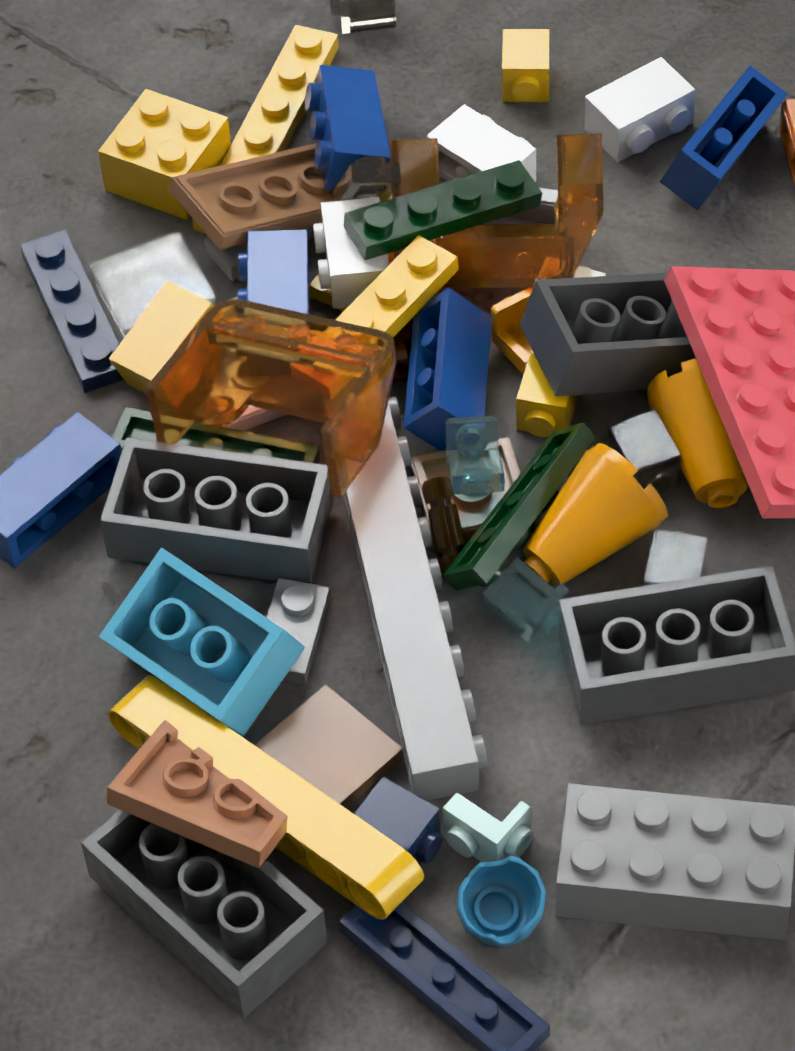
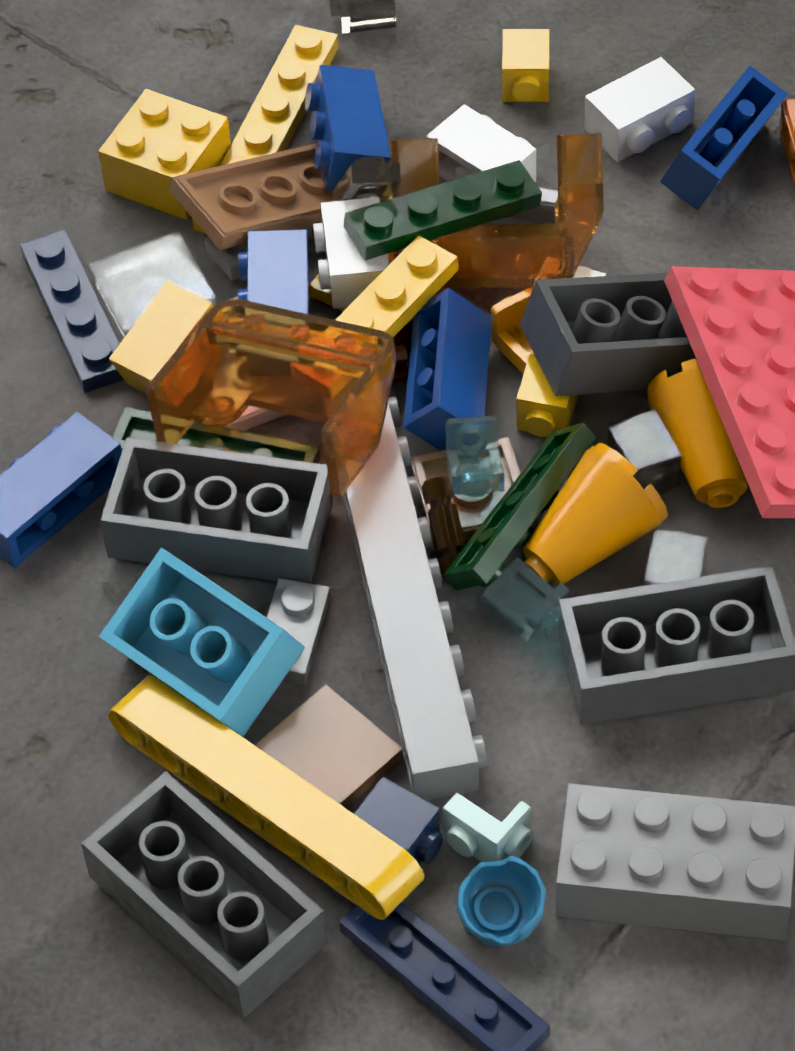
(193, 799): nougat wing -> none

